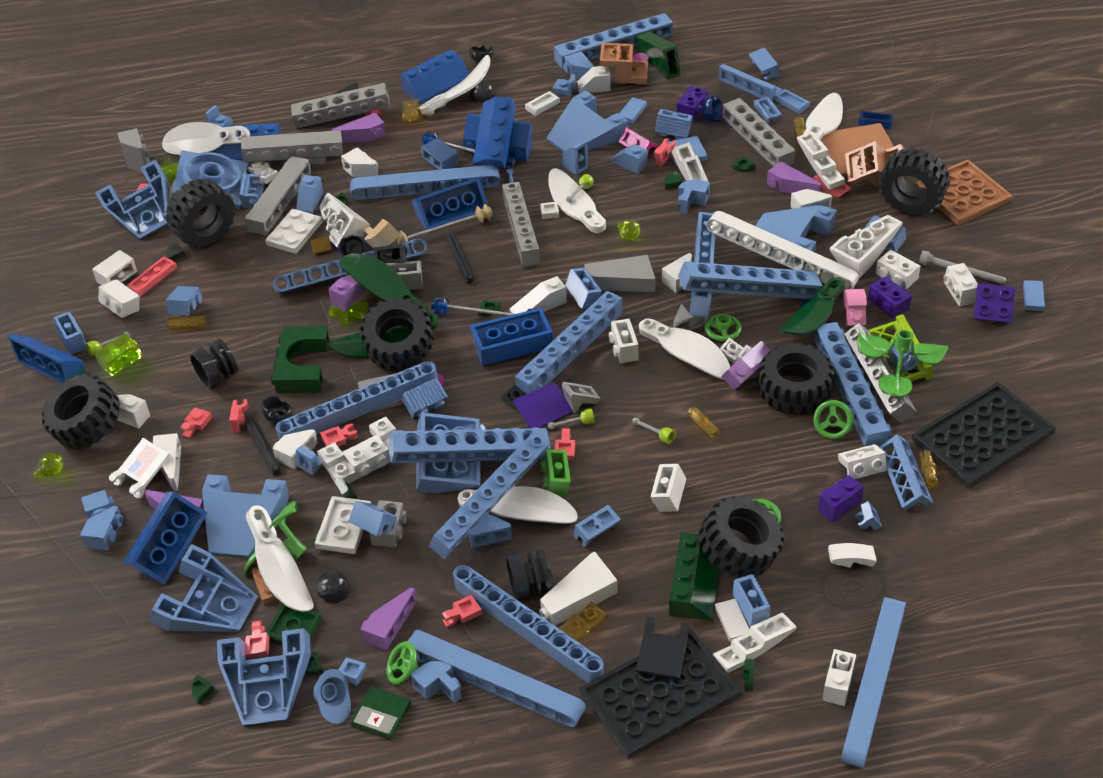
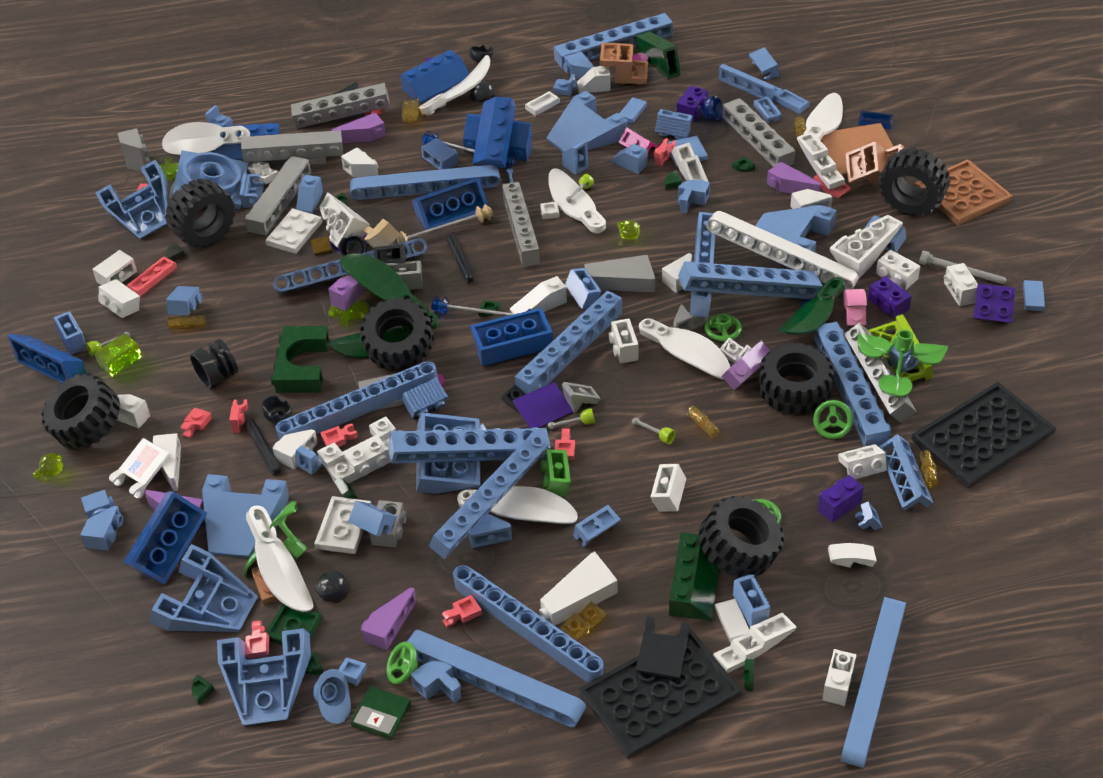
(529, 573): black wheel -> none

